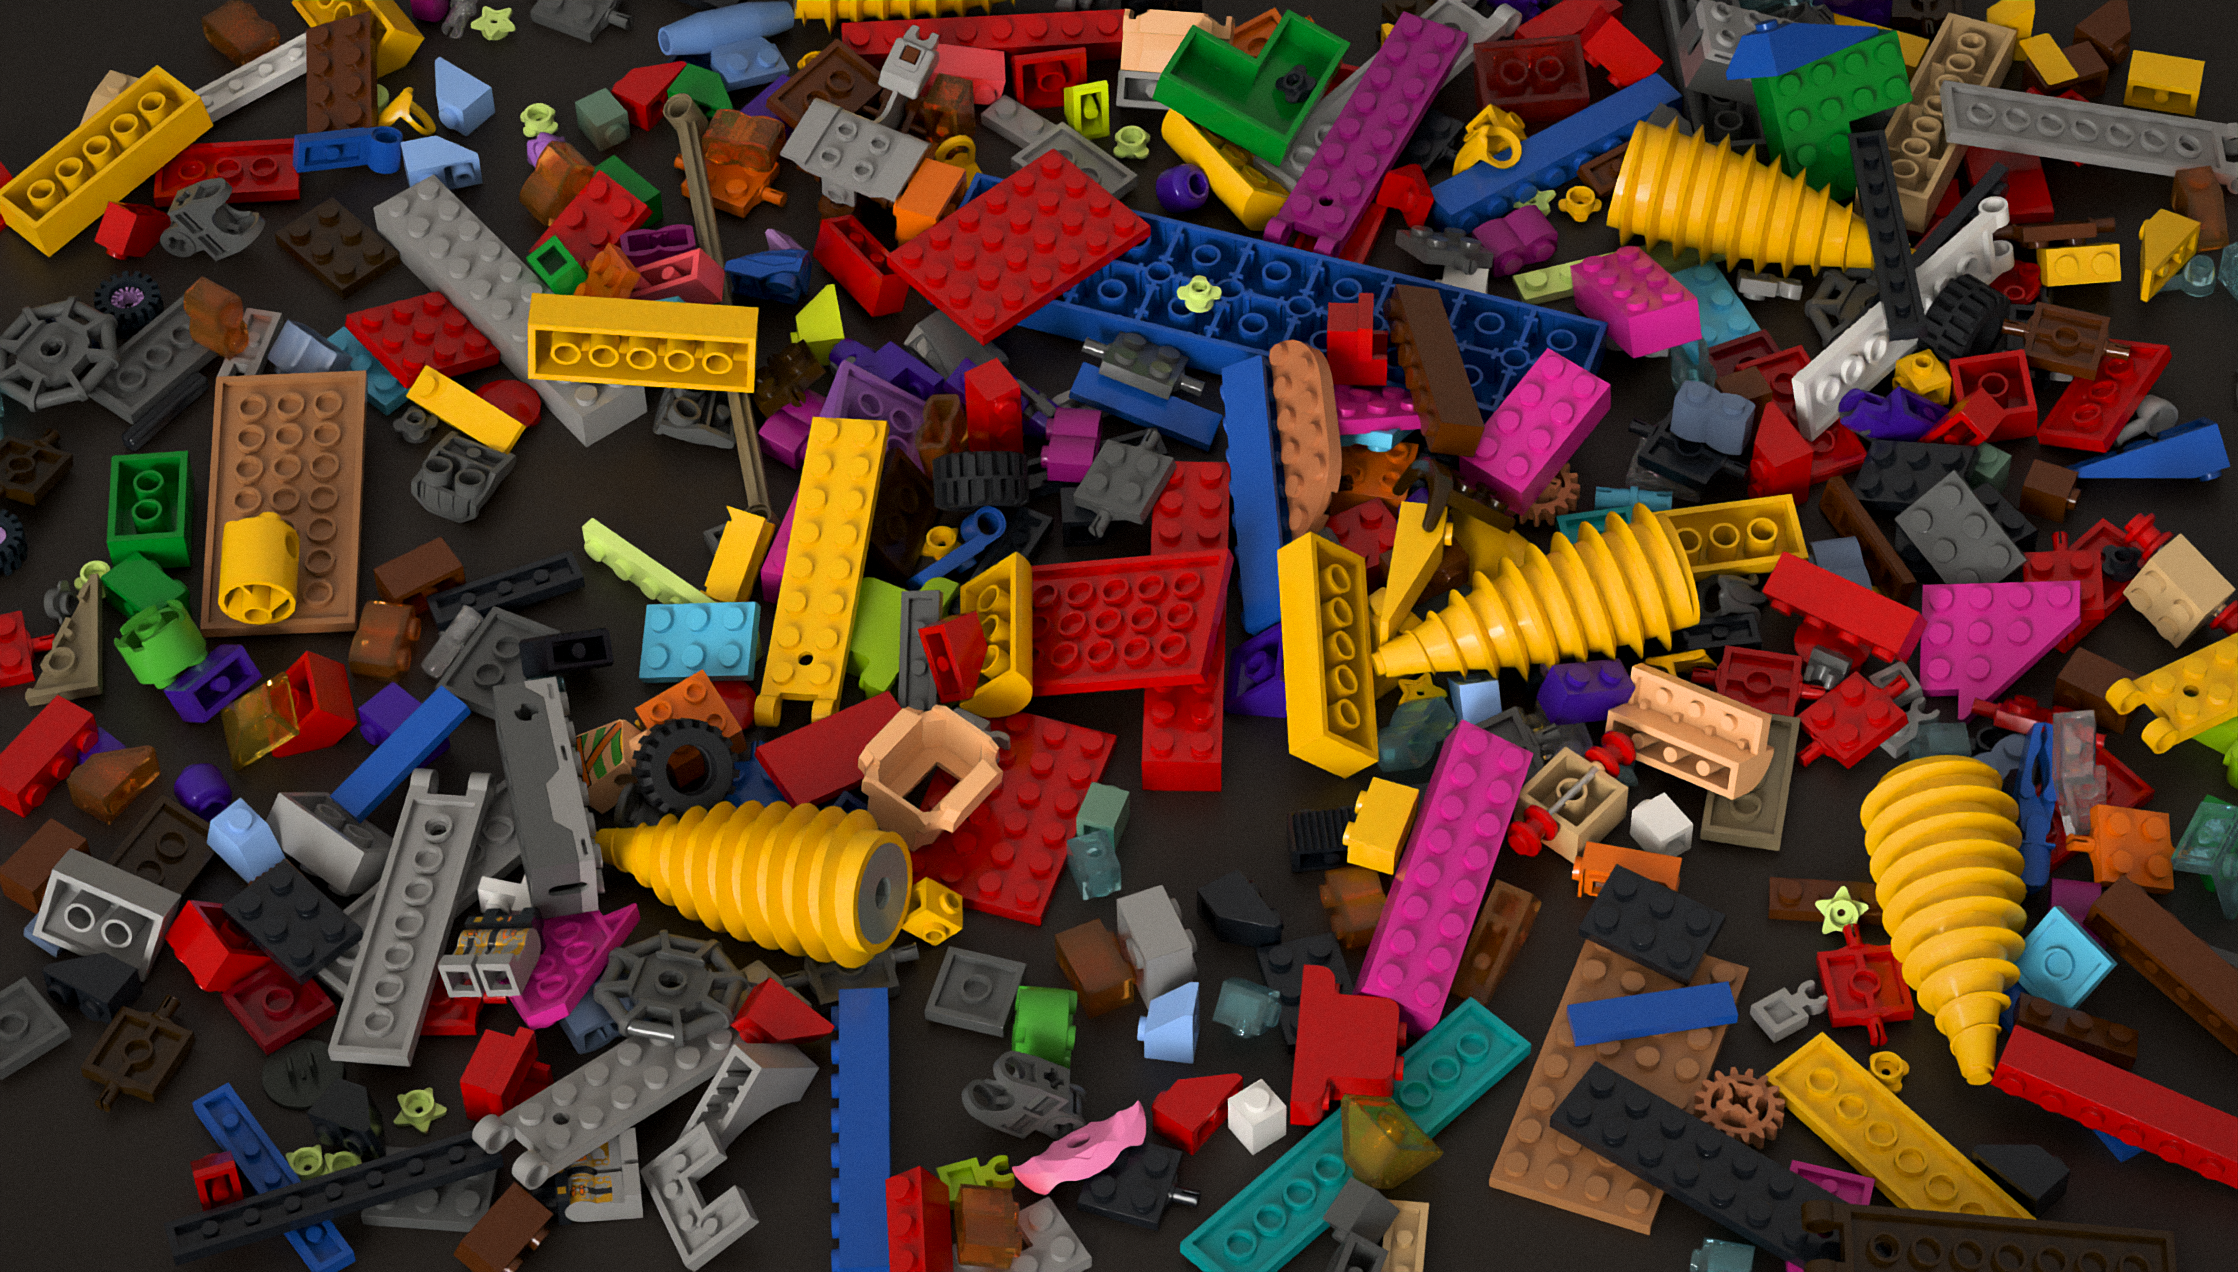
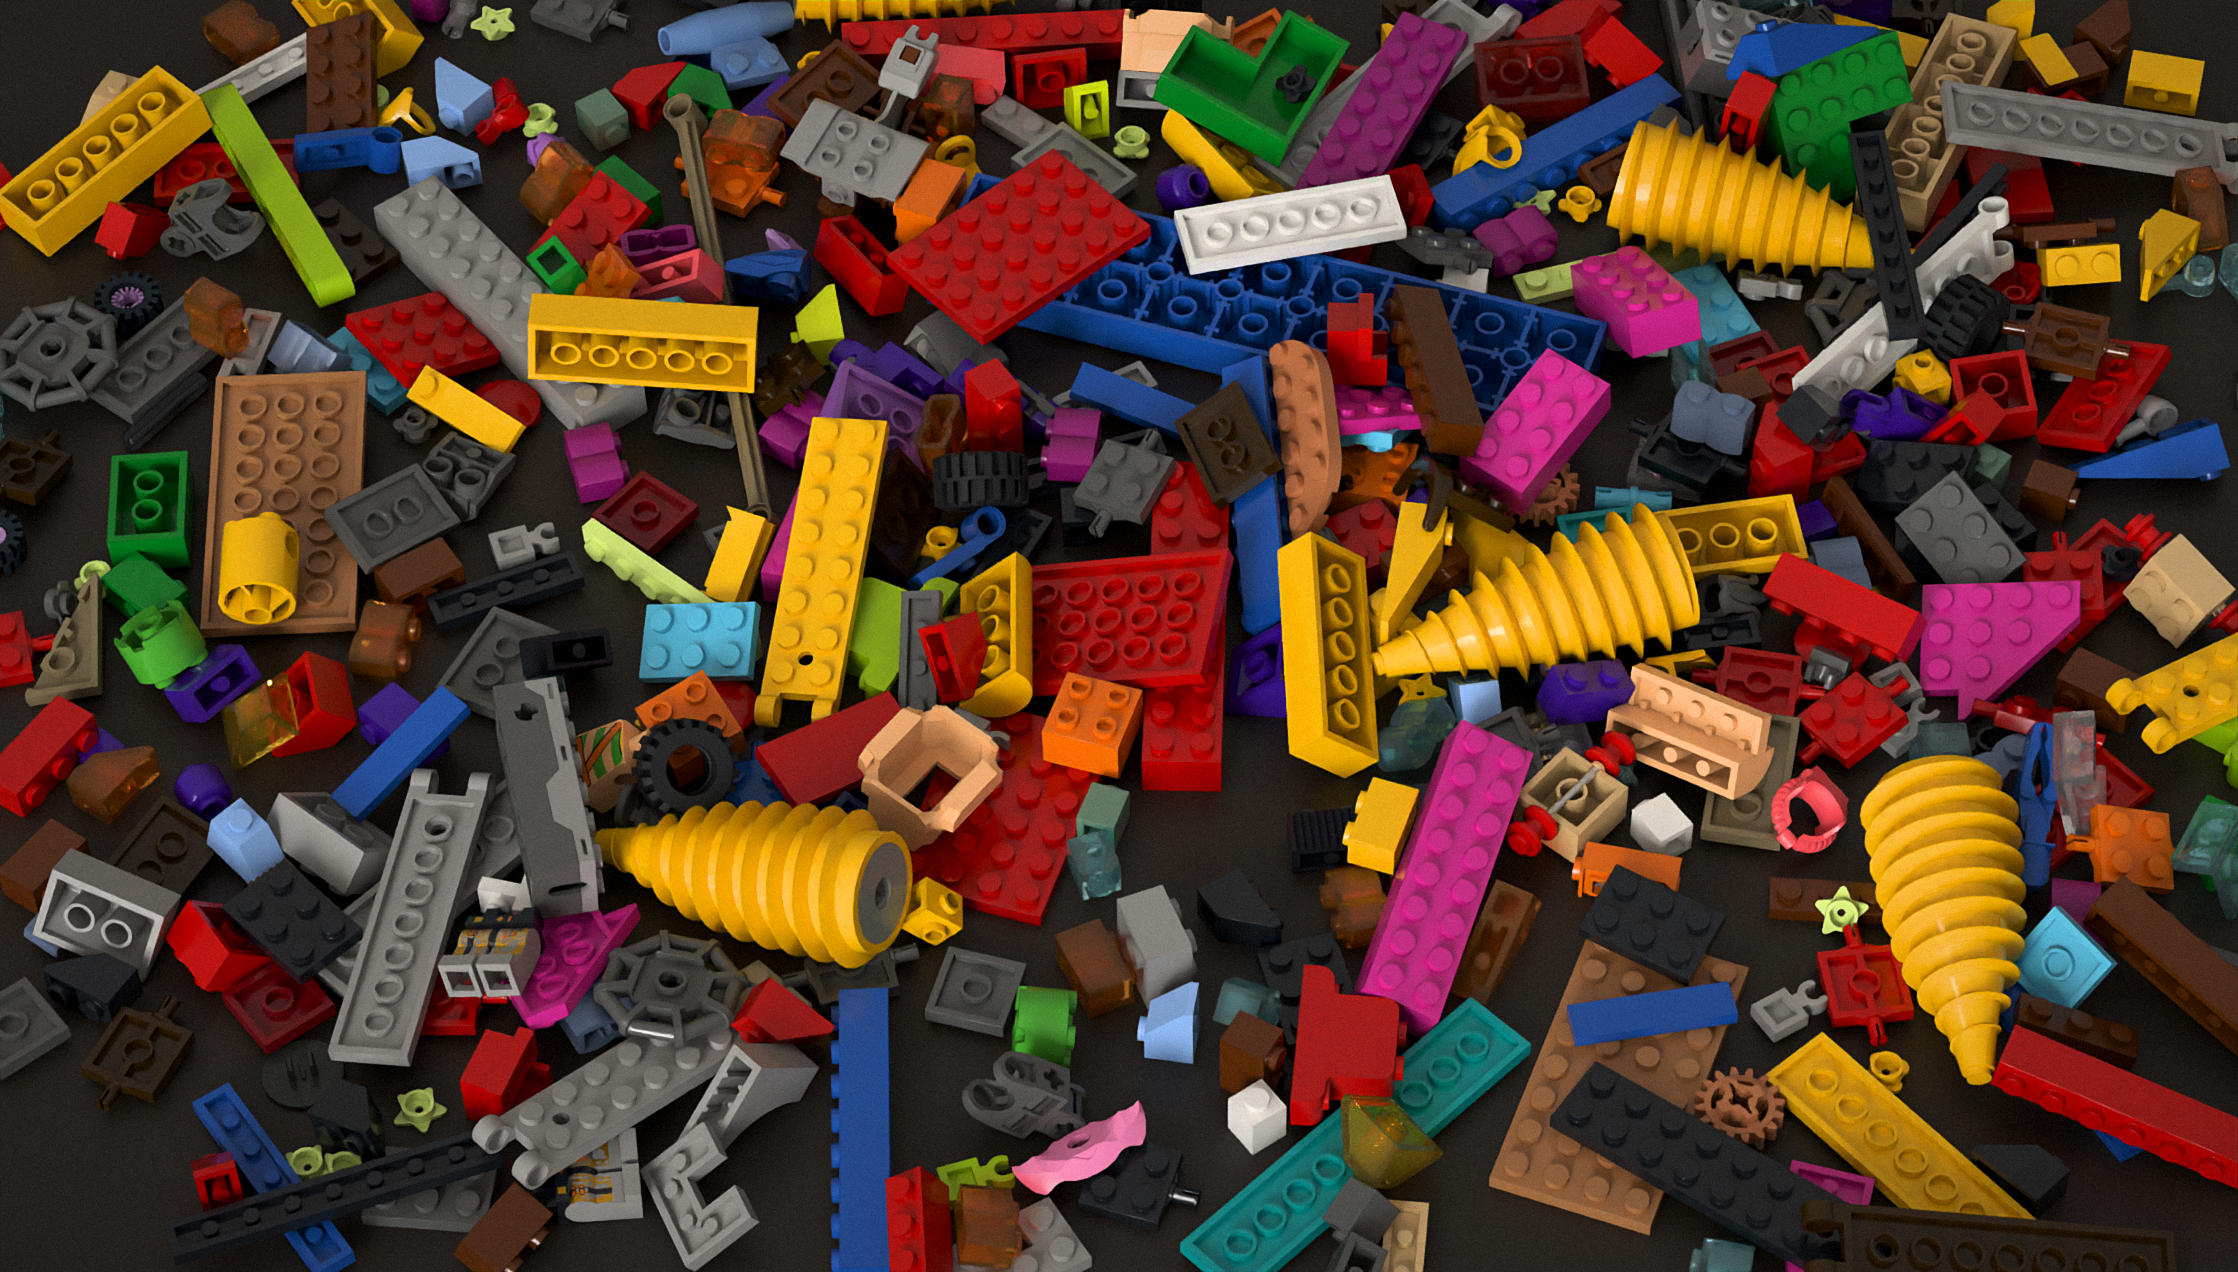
(277, 196): none -> lime beam
(391, 518): none -> dark grey plate
(451, 641): clear axle -> none
(506, 116): none -> red bar
(518, 547): none -> light grey plate
(595, 461): none -> magenta brick
(647, 513): none -> dark red plate
(1092, 725): none -> orange brick
(1144, 365): dark grey plate -> none
(1194, 1109): red slope -> none
(1199, 294): yellowish green plate -> none
(1228, 445): none -> dark brown plate
(1252, 1052): none -> reddish brown brick
(1290, 224): none -> white plate
(1747, 112): none -> red brick
(1815, 522): none -> dark purple tile
(1816, 416): none -> black slope
(1826, 801): none -> coral piece

